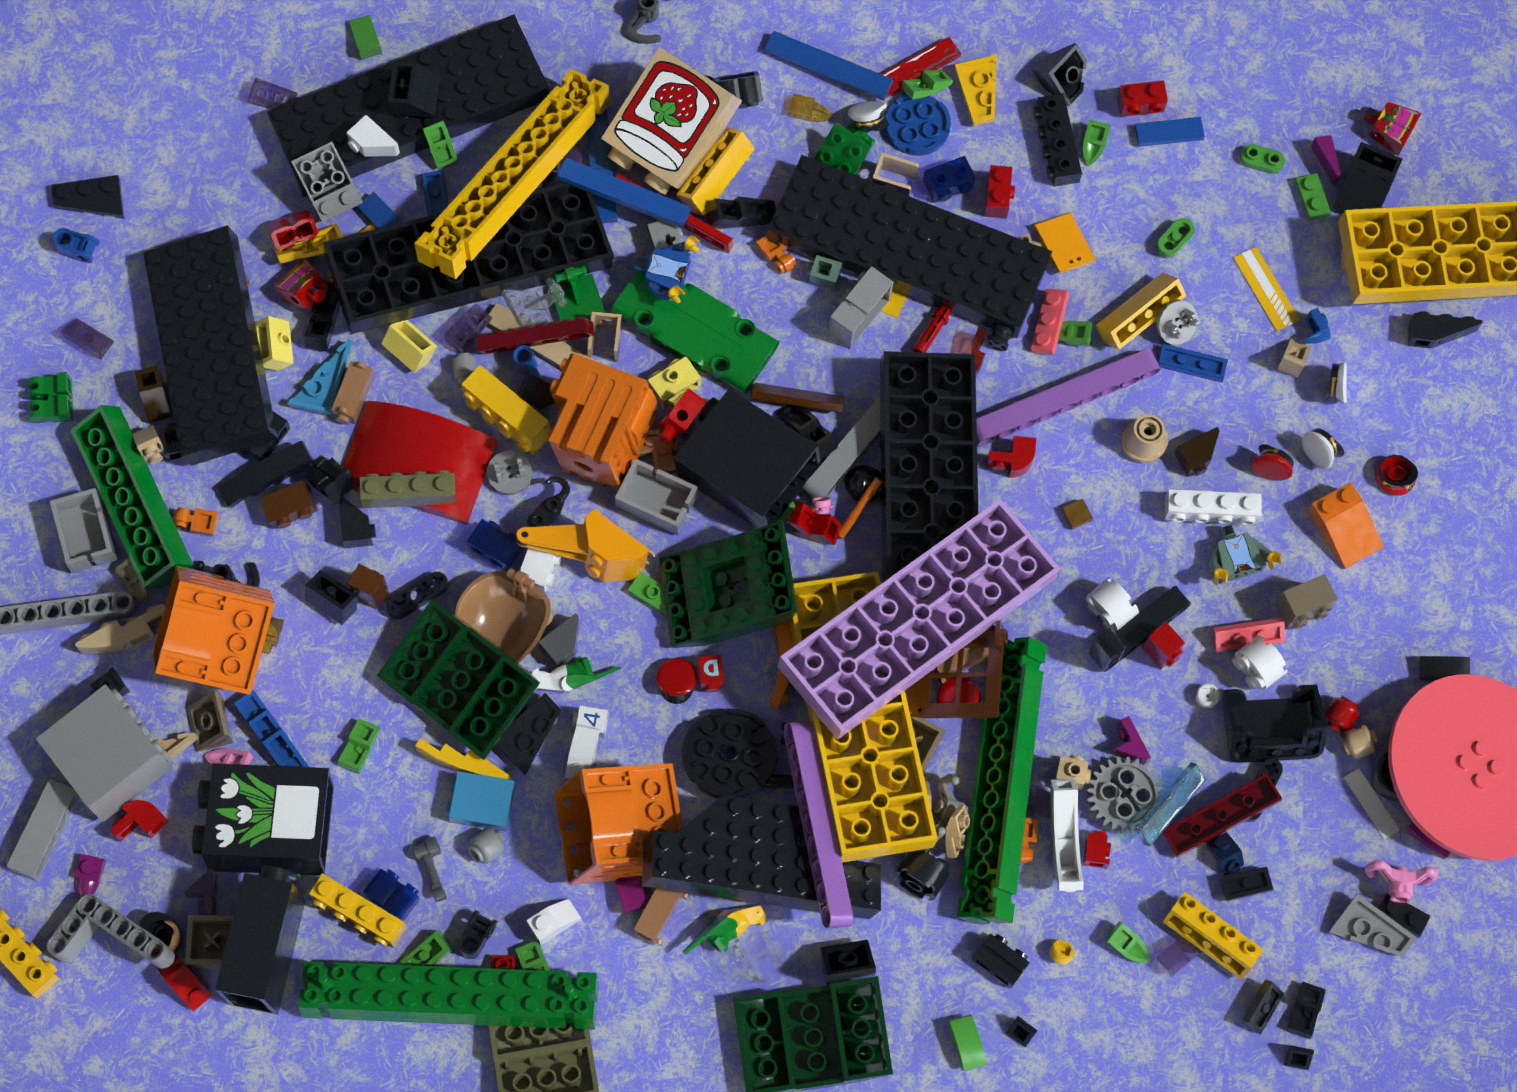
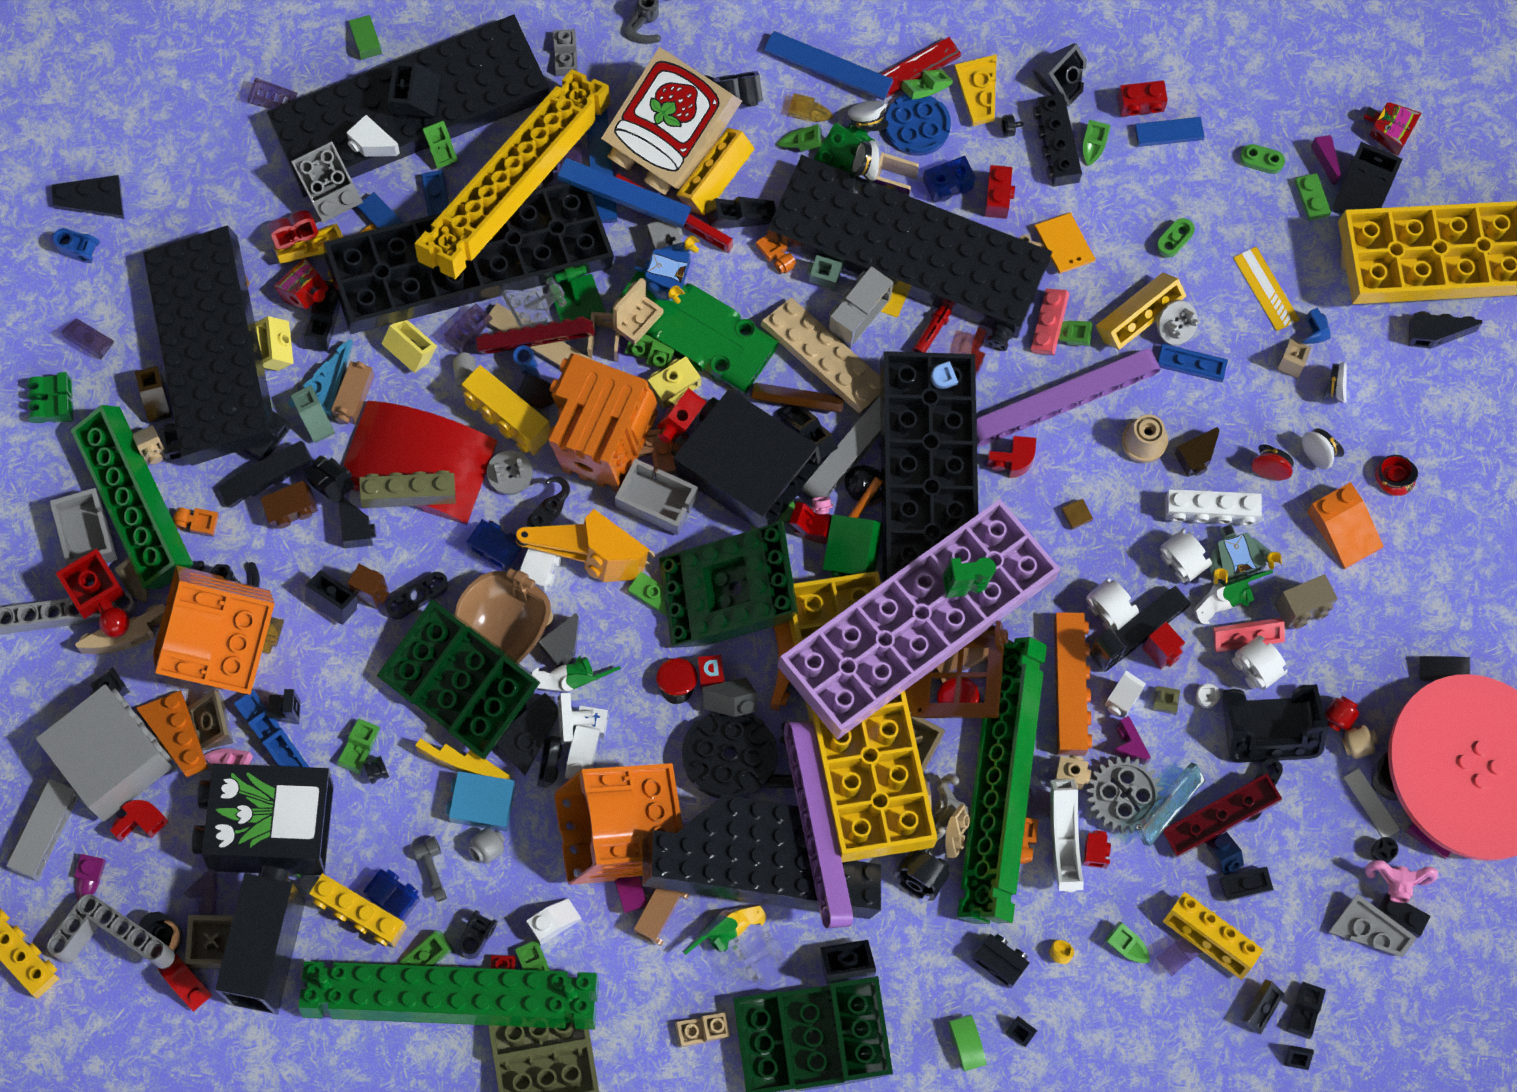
(97, 597): none -> red brick
(174, 728): none -> orange wing
(285, 707): none -> black slope
(312, 414): none -> sand green slope
(376, 770): none -> black wheel
(551, 752): none -> black plate
(565, 51): none -> light grey slope
(569, 718): none -> white tile
(635, 313): none -> tan bracket
(652, 350): none -> bright green slope
(702, 1030): none -> tan slope
(730, 698): none -> dark grey slope
(804, 138): none -> bright green plate
(824, 354): none -> tan plate
(852, 546): none -> green brick
(866, 160): none -> piece
(943, 376): none -> light blue tile
(966, 577): none -> green legs
(1009, 125): none -> black tile
(1070, 684): none -> orange brick
(1124, 695): none -> white slope
(1166, 700): none -> olive tile
(1185, 556): none -> white brick
(1226, 596): none -> animal
(1387, 846): none -> black wheel

